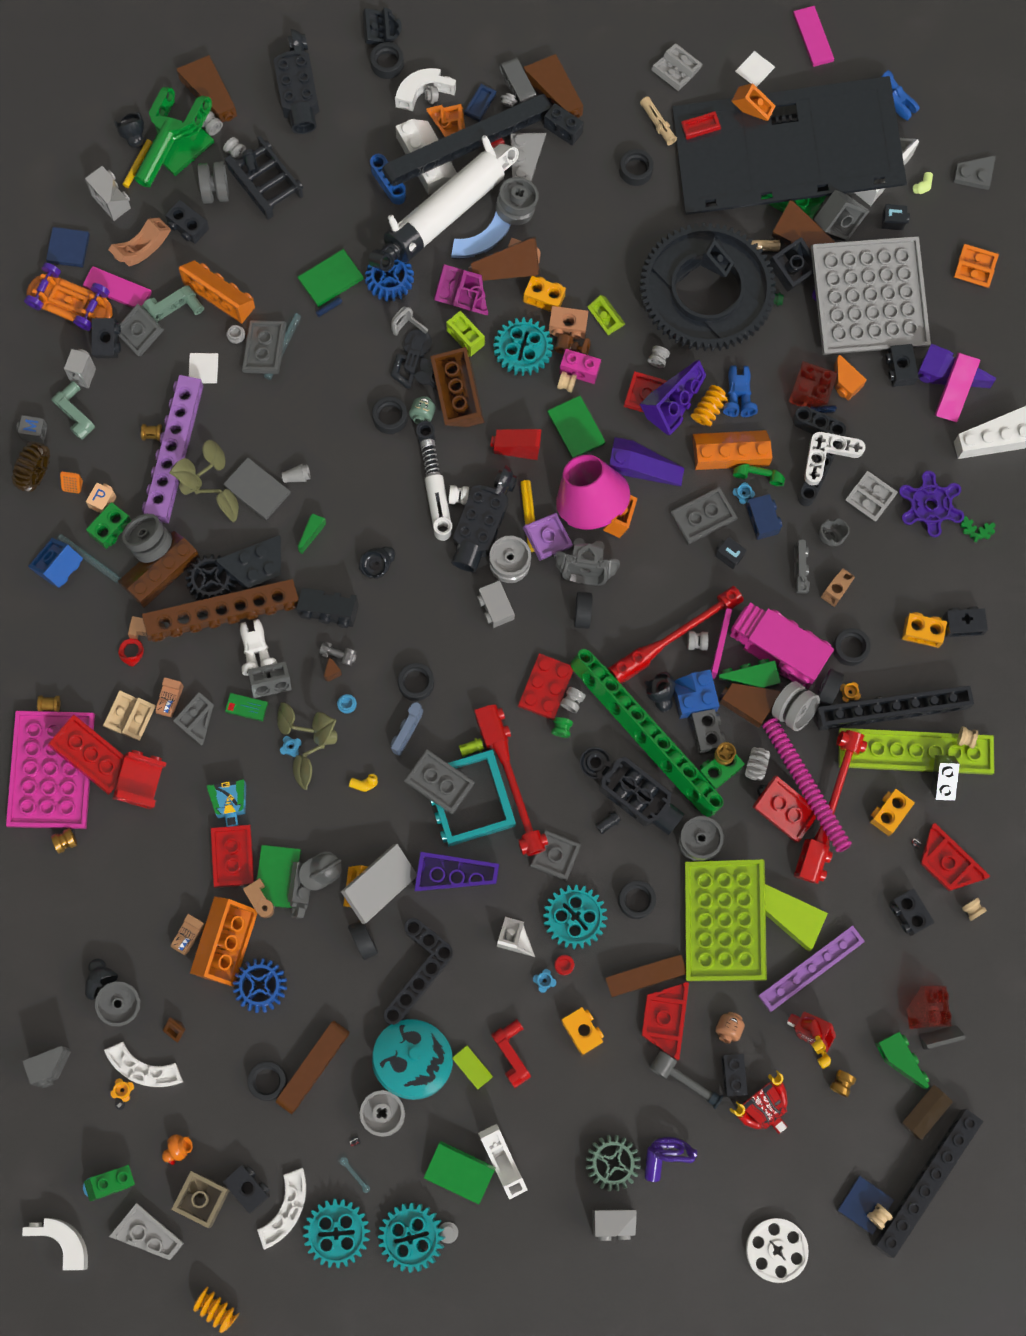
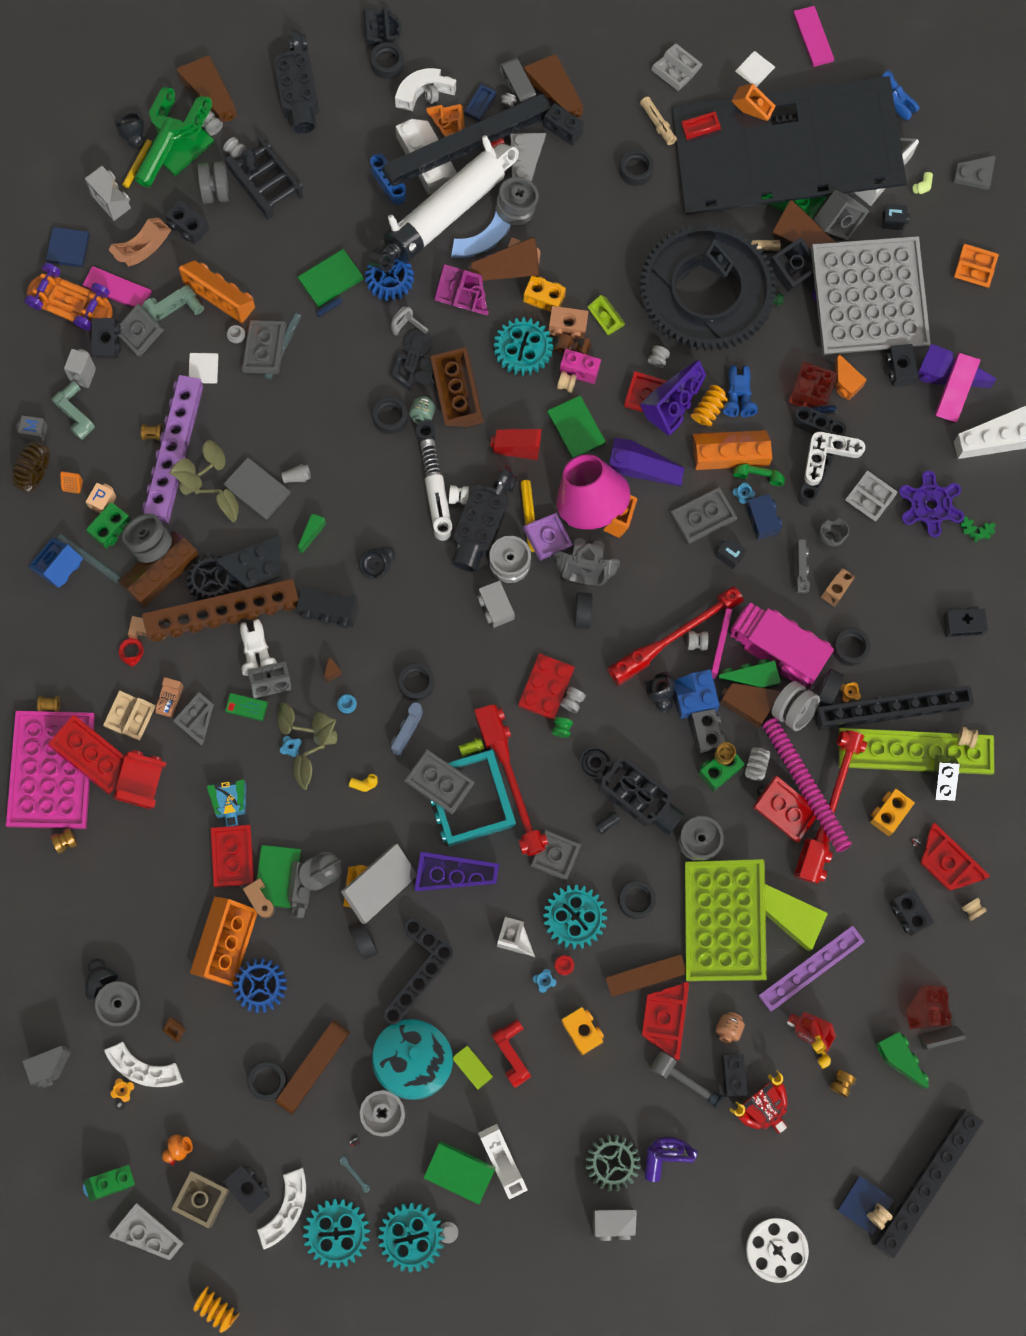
(70, 1240): white arch -> none
(187, 934): medium nougat leg -> none
(347, 656): flat silver bar -> none
(465, 333): lime brick -> none
(646, 733): green beam -> none
(924, 635): light orange brick -> none
(927, 1112): dark brown piece -> none

